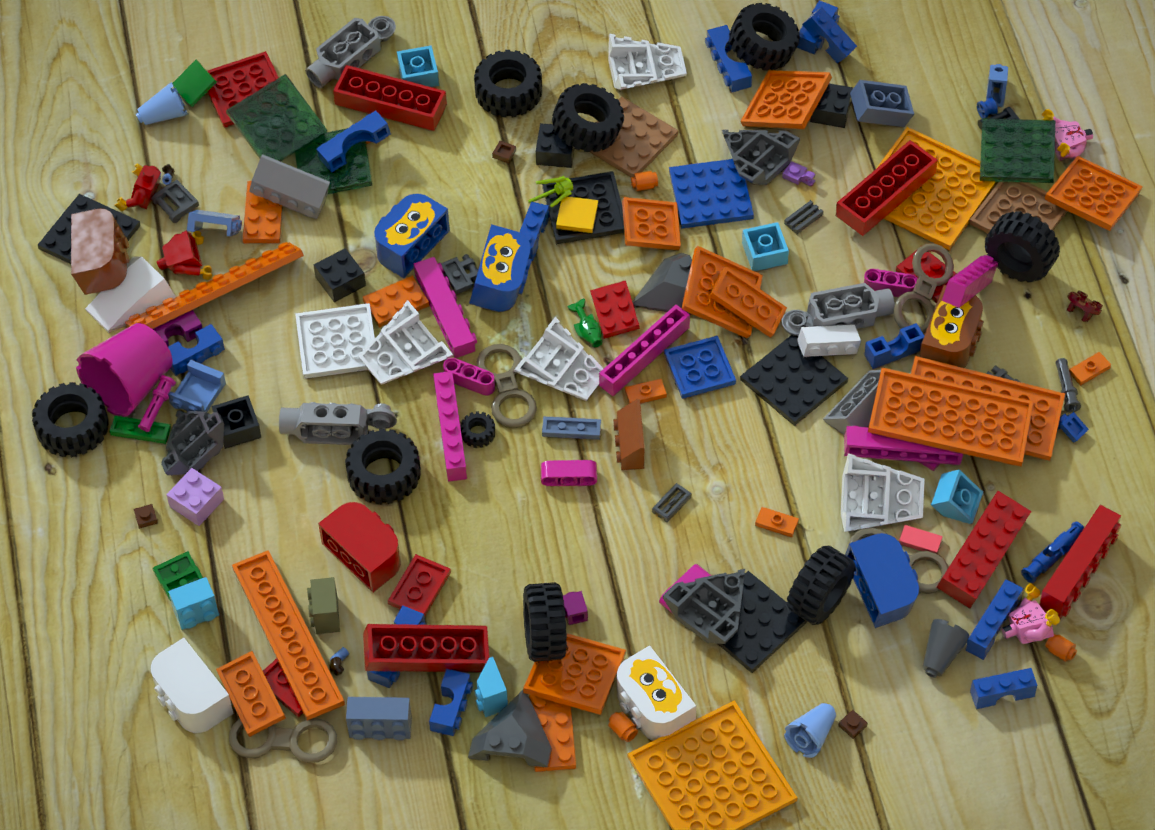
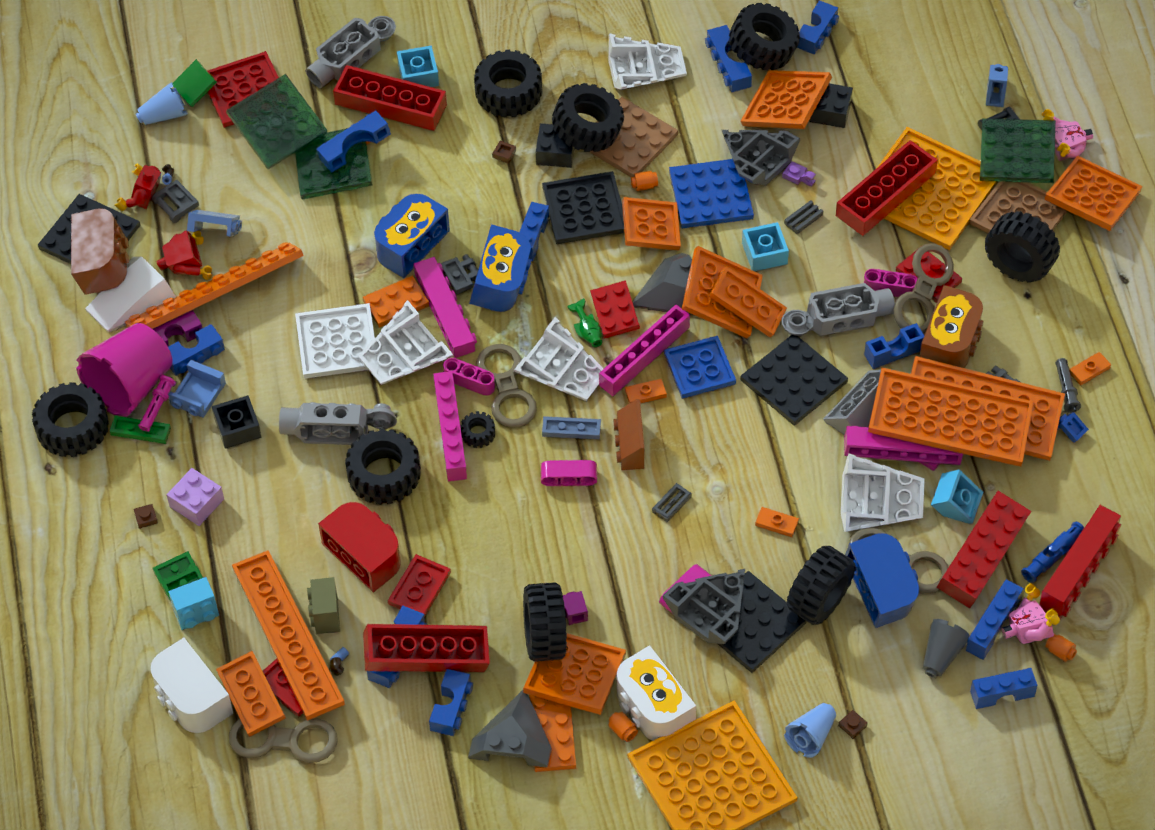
(193, 441): dark grey wedge -> none
(261, 219): orange plate -> none
(289, 187): light grey slope -> none
(339, 275): black brick -> none
(379, 718): sand blue brick -> none
(490, 691): medium azure slope -> none
(563, 186): lime plant -> none
(577, 214): yellow tile -> none
(829, 340): white brick -> none
(839, 42): blue arch -> none
(882, 103): sand blue brick -> none
(920, 539): coral tile -> none
(970, 281): dark pink brick -> none
(987, 107): blue wheel -> none
(1080, 300): dark red plate -> none

